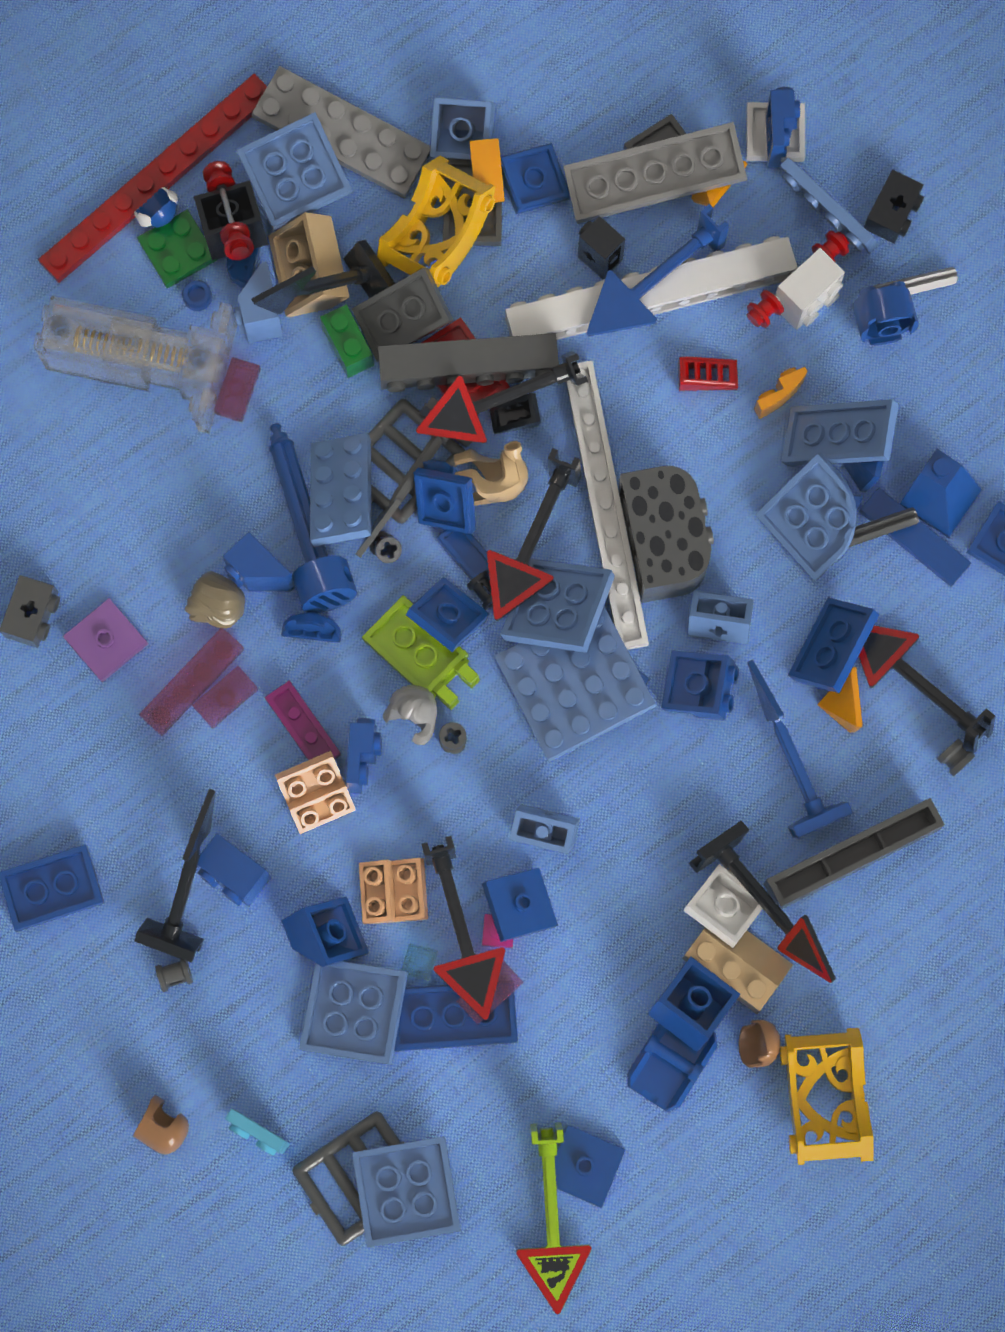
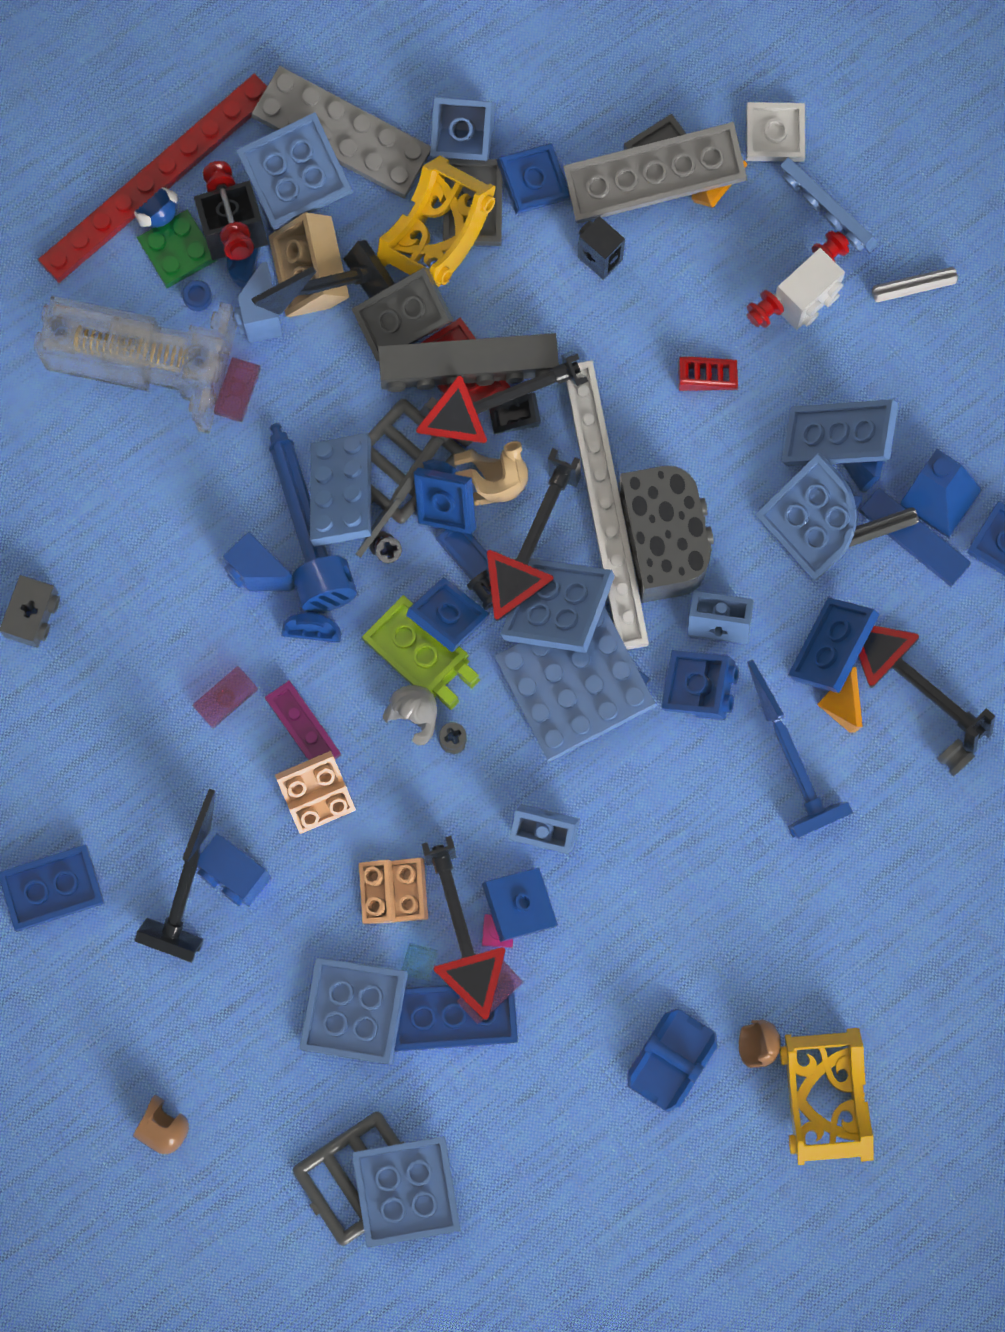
(105, 640): medium lavender plate -> none
(173, 974): dark grey bush -> none
(191, 681): clear pink plate -> none
(215, 601): dark tan hair -> none
(266, 1139): medium azure plate -> none
(326, 932): blue slope -> none
(347, 341): green brick -> none
(362, 750): blue plate -> none
(487, 164): light orange slope -> none
(553, 1266): piece -> none
(586, 1166): blue plate -> none
(621, 307): blue piece -> none
(687, 285): white brick -> none
(694, 1004): blue brick -> none
(724, 906): white plate -> none
(748, 967): tan slope -> none
(780, 121): blue plate -> none
(786, 387): light orange slope -> none
(800, 940): black piece -> none
(854, 854): dark grey brick -> none
(885, 313): blue brick -> none
(899, 192): black brick -> none

